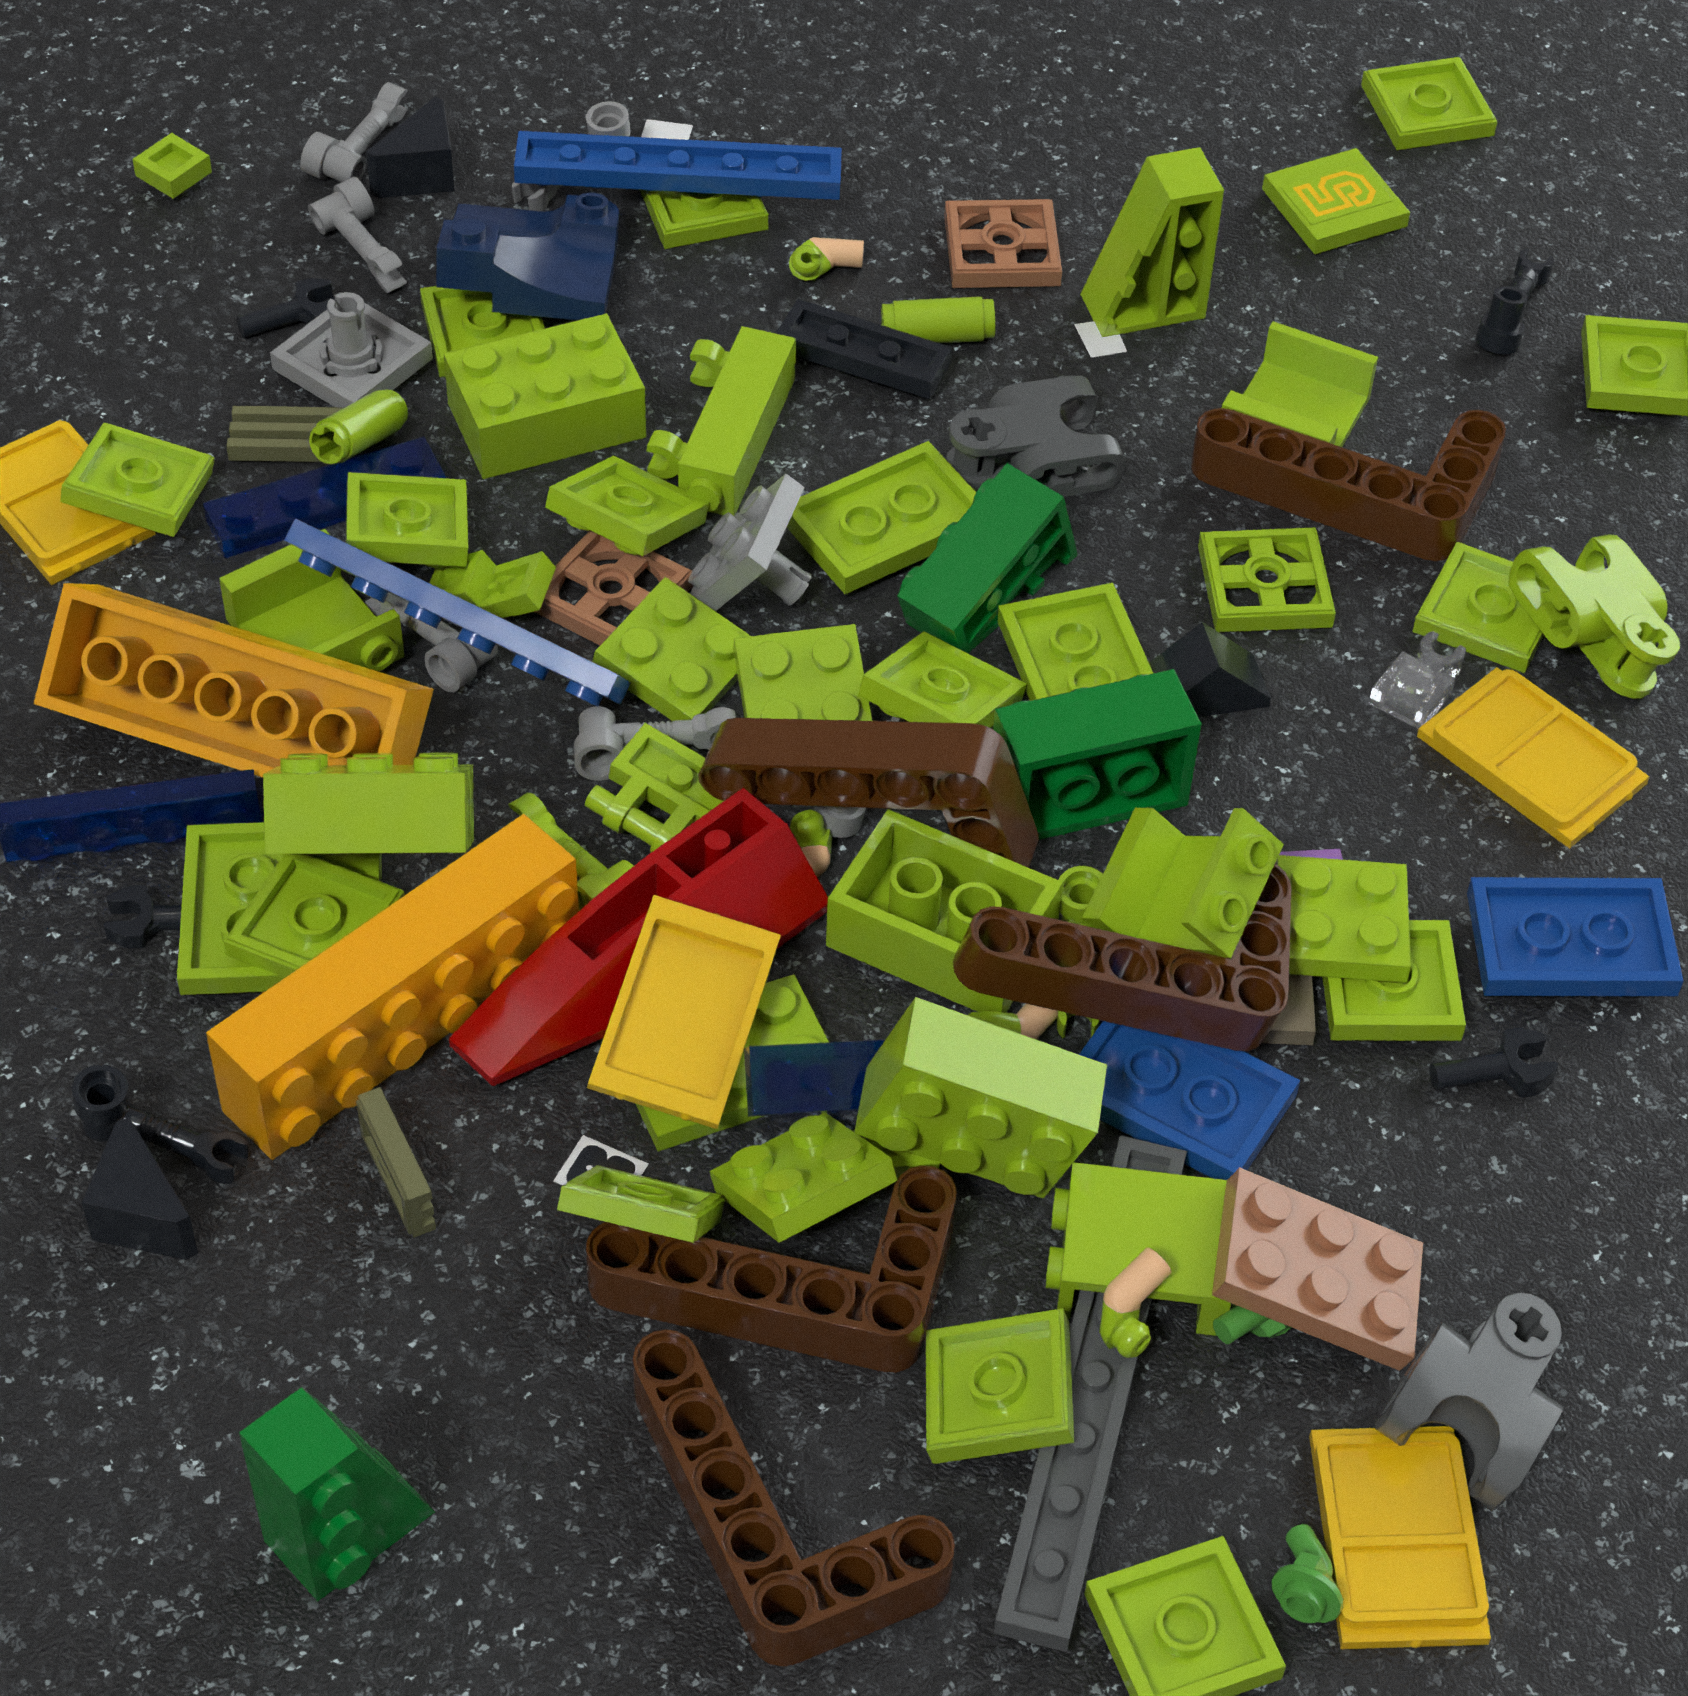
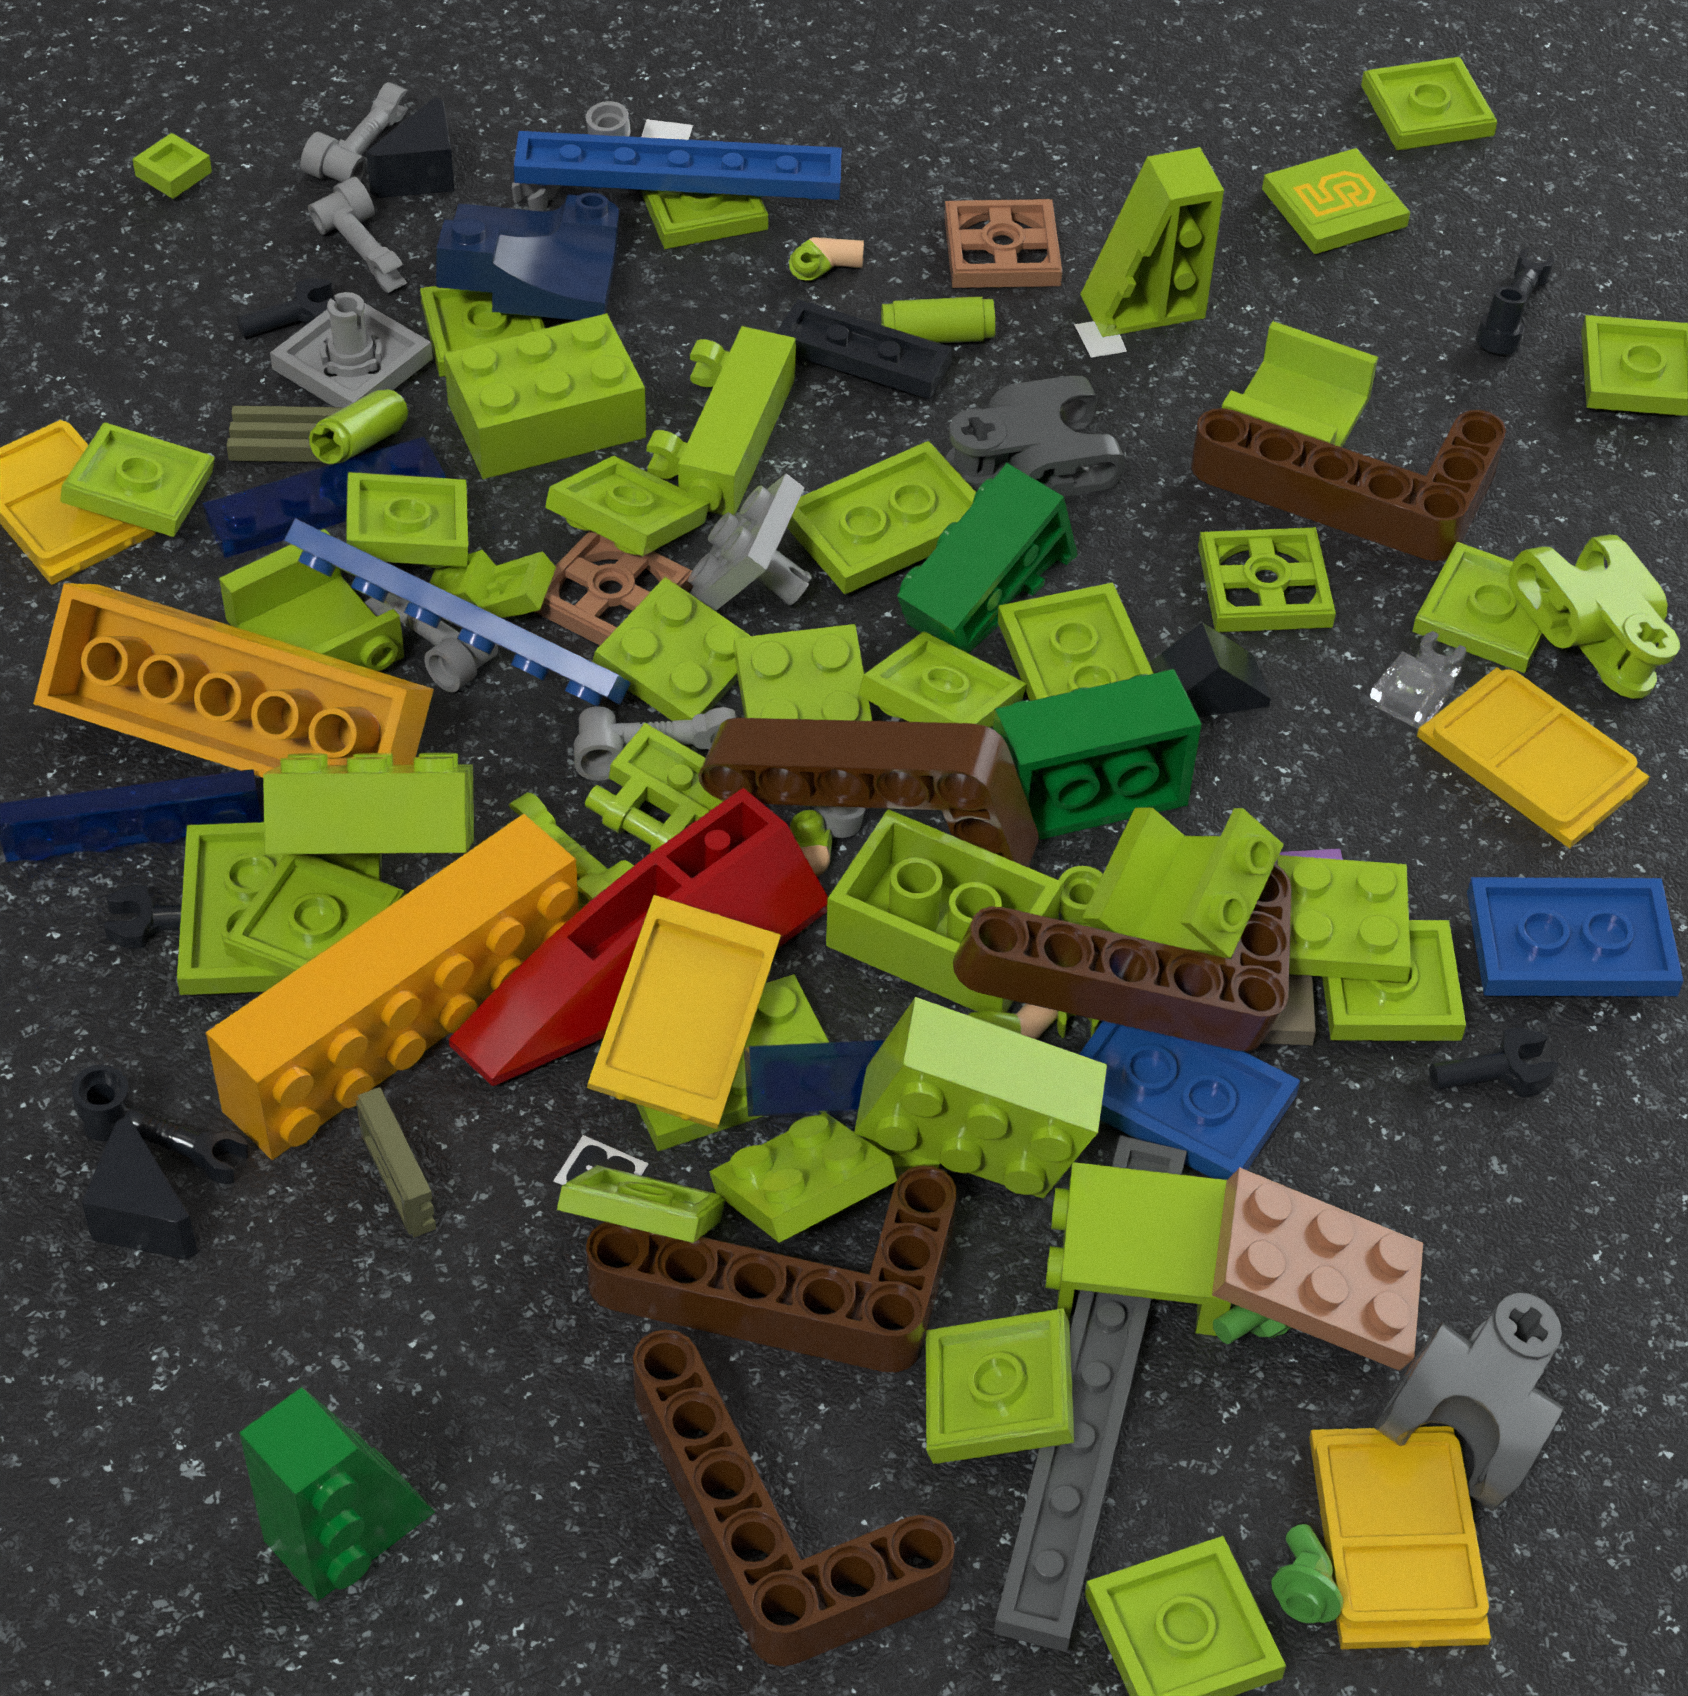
(1123, 1300): arm -> none

